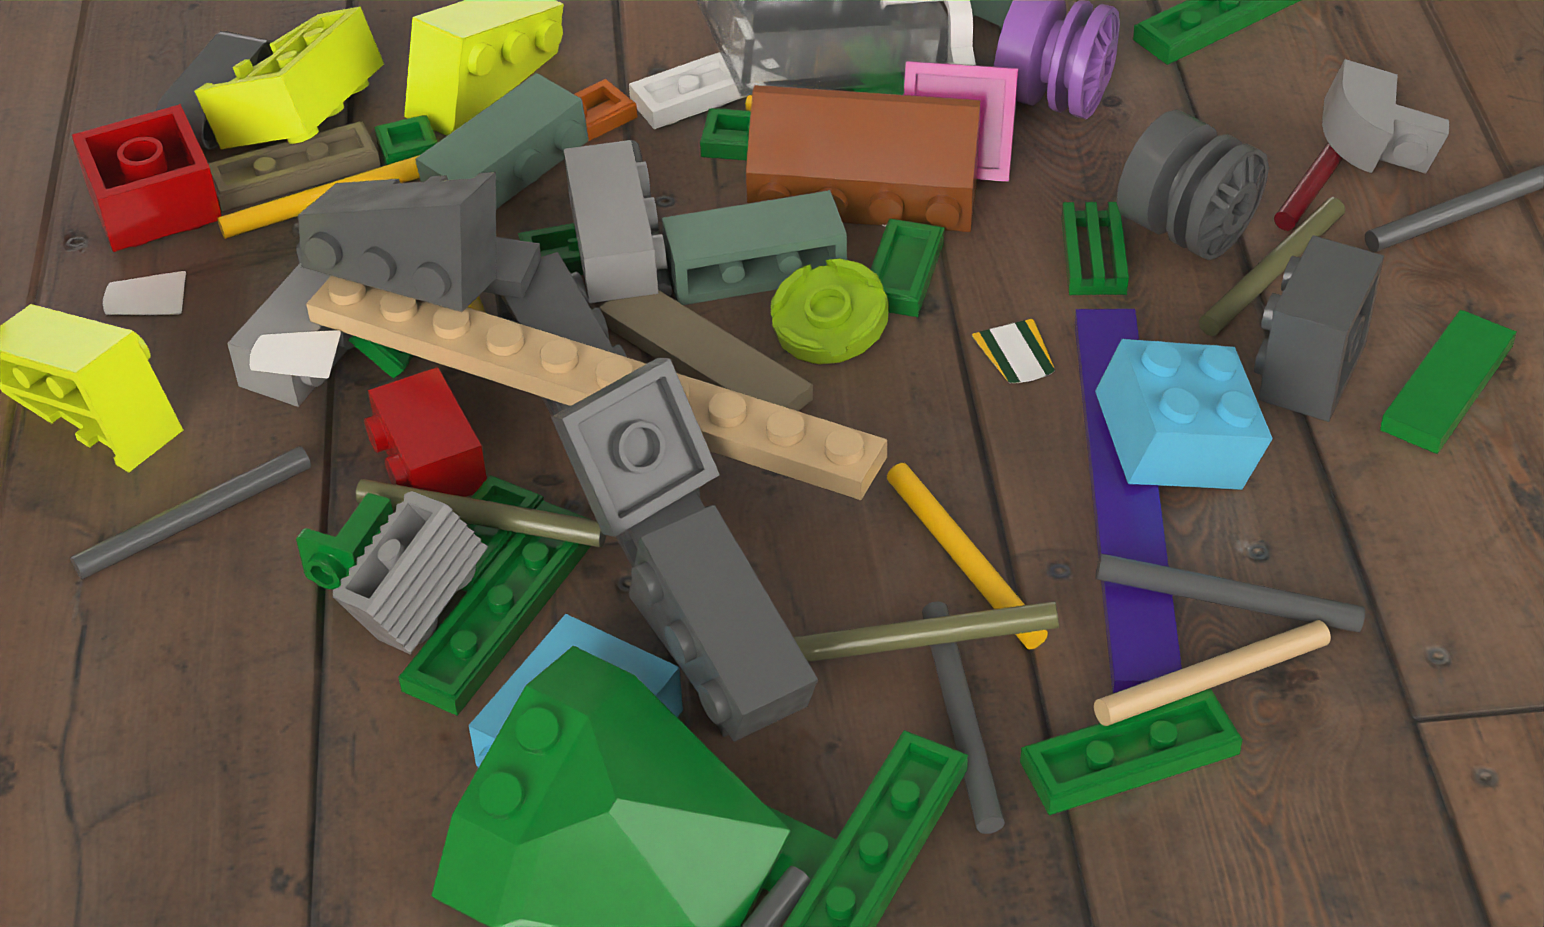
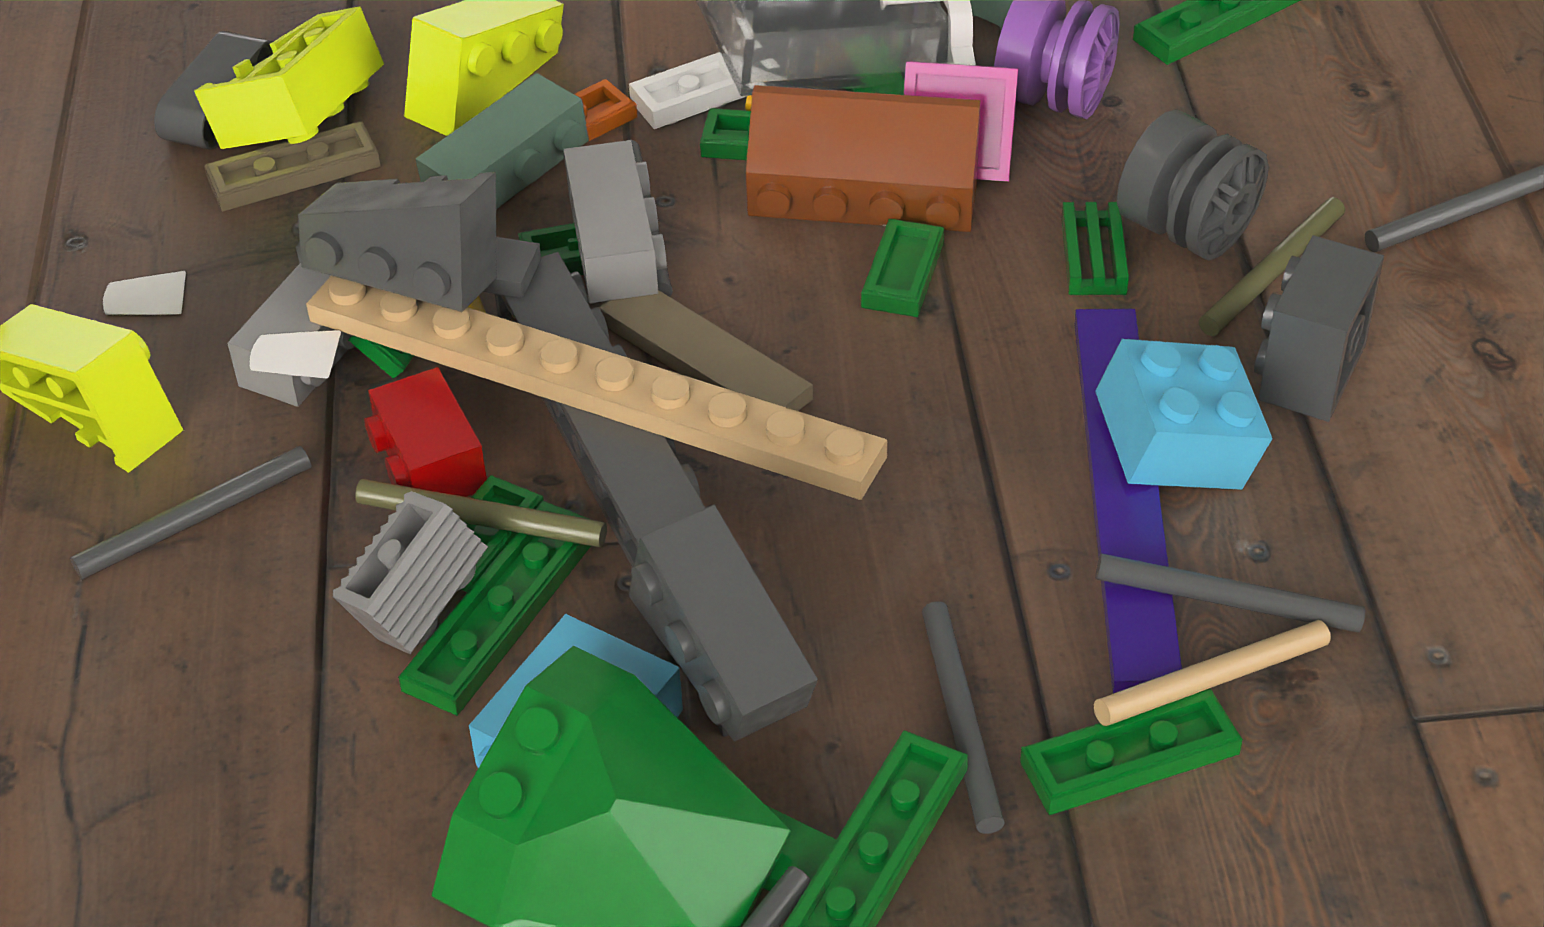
(147, 177): red brick -> none
(294, 204): yellow bar -> none
(328, 557): green bracket -> none
(404, 138): green tile -> none
(635, 446): tile -> none
(750, 245): sand green brick -> none
(829, 311): lime tile -> none
(929, 631): olive bar -> none
(958, 546): yellow bar -> none
(1016, 351): sticker -> none
(1307, 188): dark red bar -> none
(1369, 126): light grey brick -> none
(1448, 381): green tile -> none

